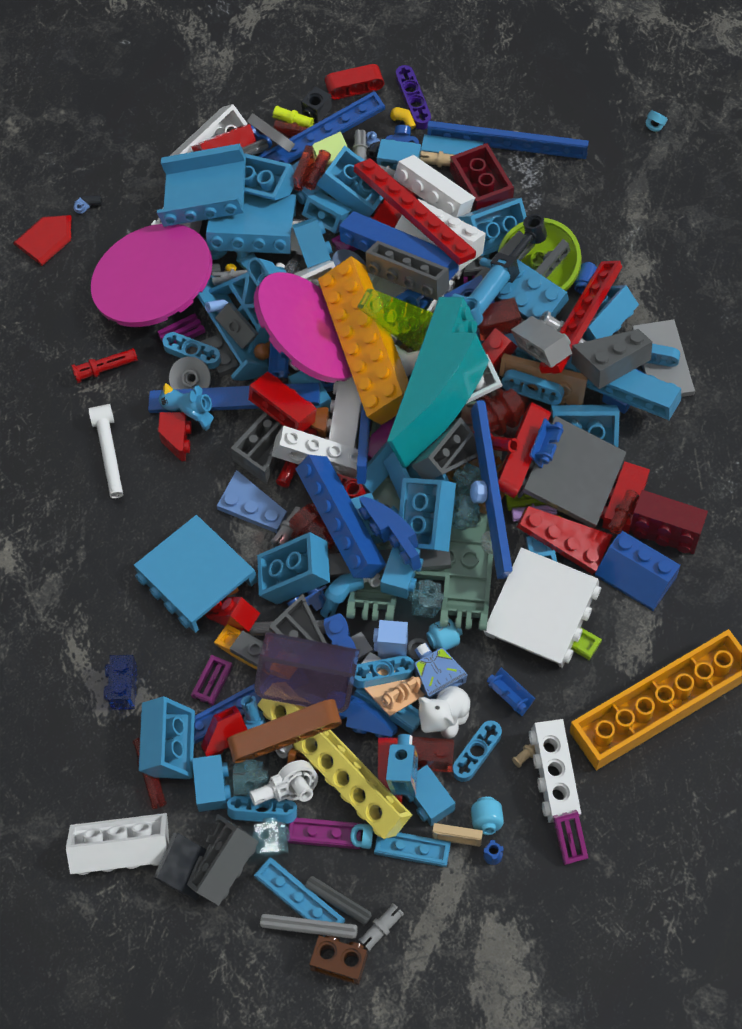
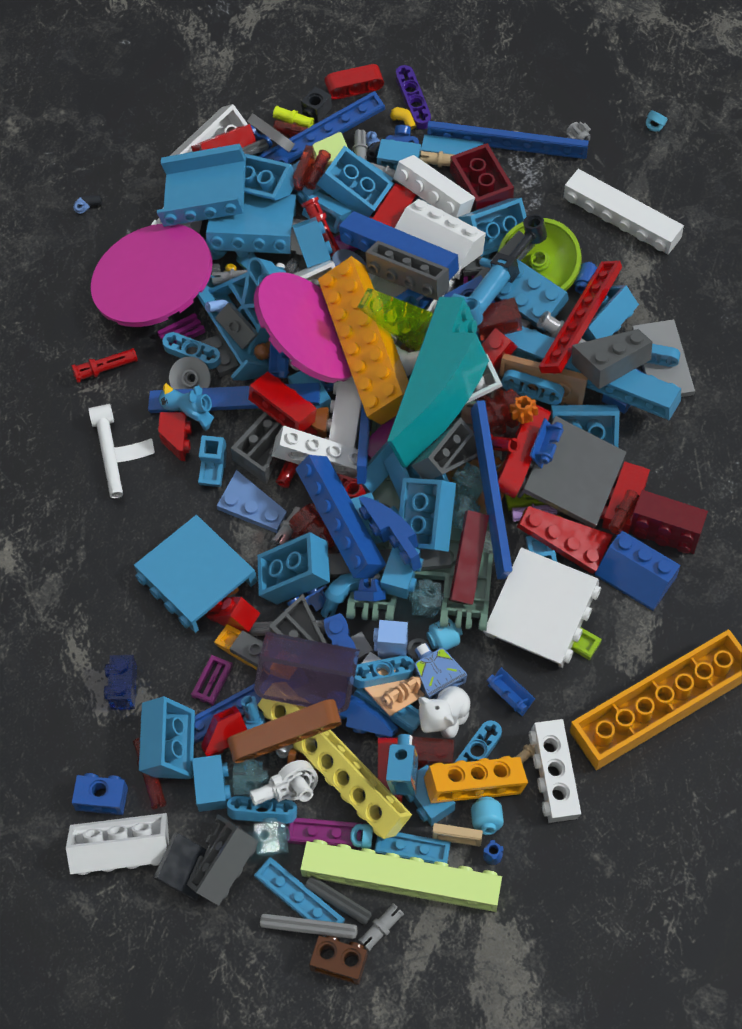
(45, 237): red tile -> none
(110, 803): none -> blue brick
(134, 451): none -> white sticker
(213, 460): none -> dark azure brick
(314, 210): none -> red pin
(368, 593): none -> blue tile
(401, 876): none -> yellowish green brick
(415, 211): red plate -> none
(442, 789): none -> light orange brick
(469, 557): none -> dark red tile
(478, 492): light blue tile -> none
(524, 409): none -> orange gear
(542, 341): light grey brick -> none
(553, 258): dark grey plate -> none
(557, 822): magenta tile -> none
(578, 131): none -> light grey gear
(623, 211): none -> white brick

